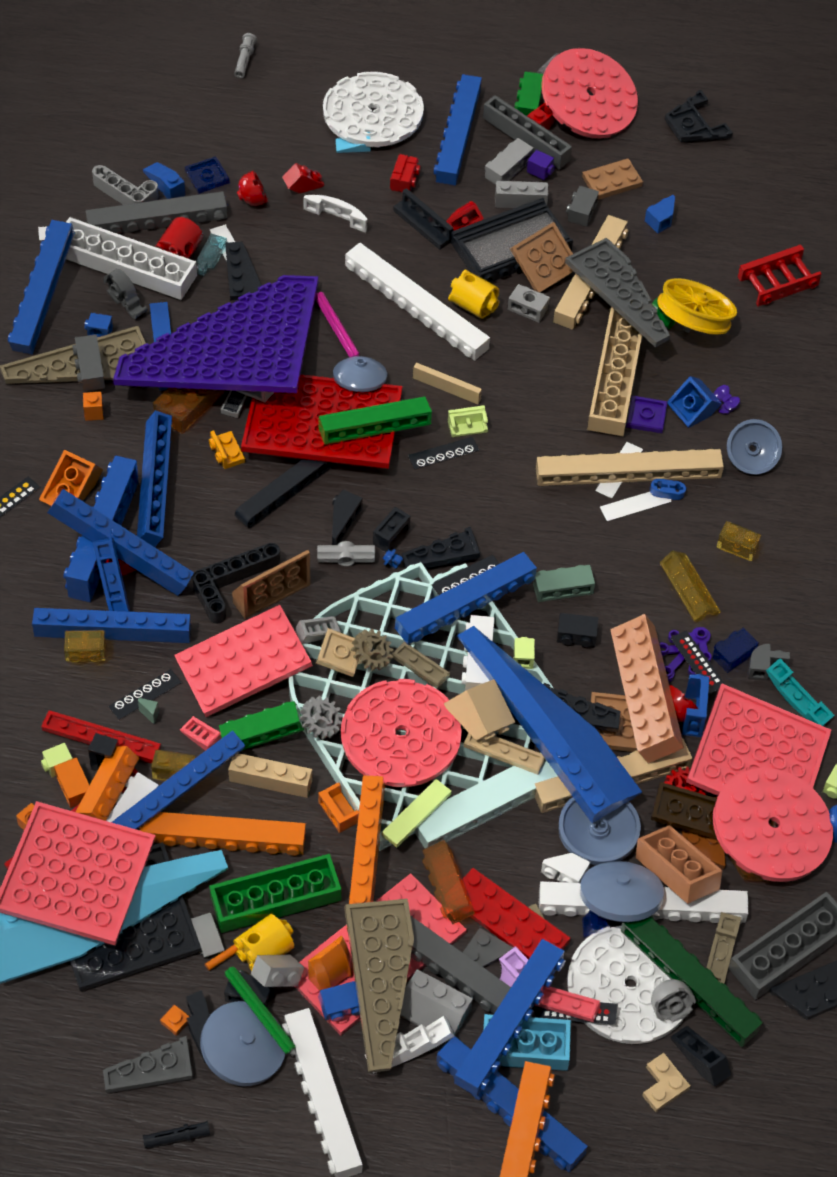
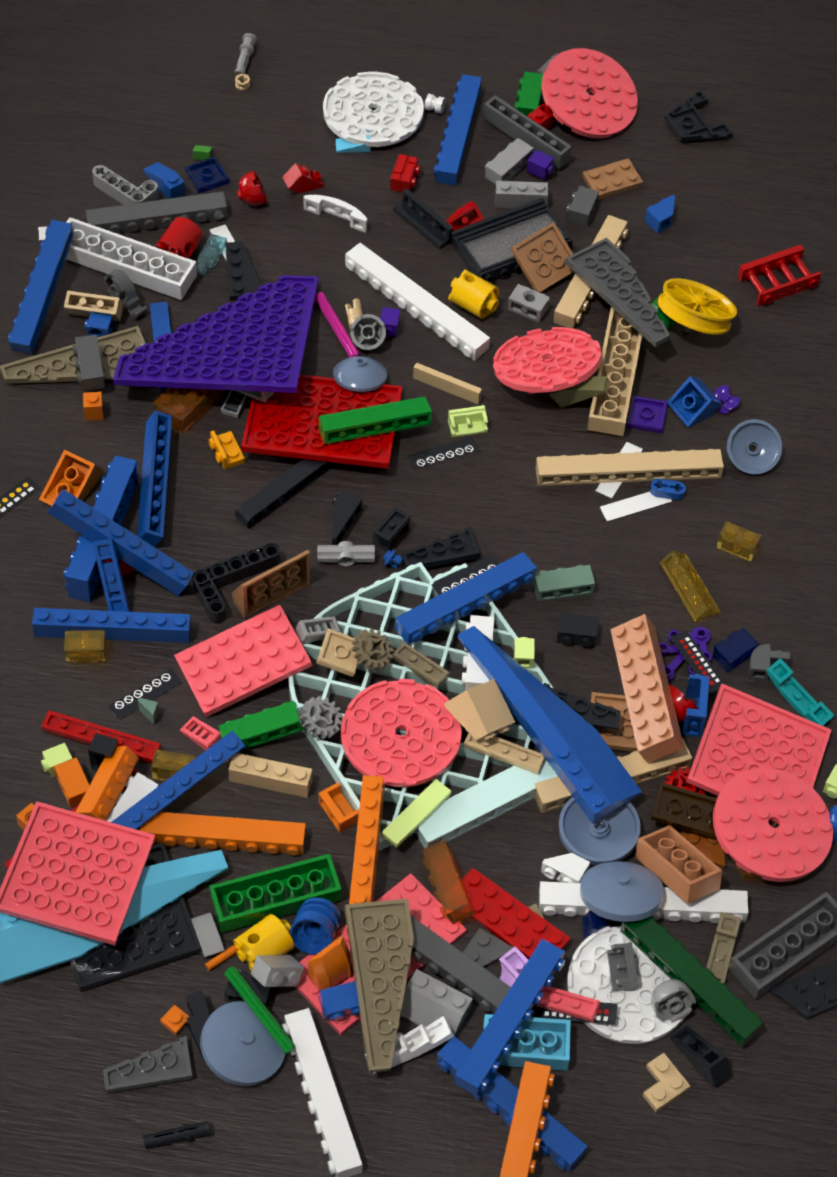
(84, 304): none -> tan brick
(201, 152): none -> bright green slope
(242, 78): none -> tan bush
(315, 925): none -> blue wheel
(353, 313): none -> tan hinge
(367, 340): none -> light grey cylinder
(391, 320): none -> dark purple brick
(434, 103): none -> white wheel
(547, 360): none -> coral plate
(592, 387): none -> olive slope
(622, 967): none -> dark grey hinge

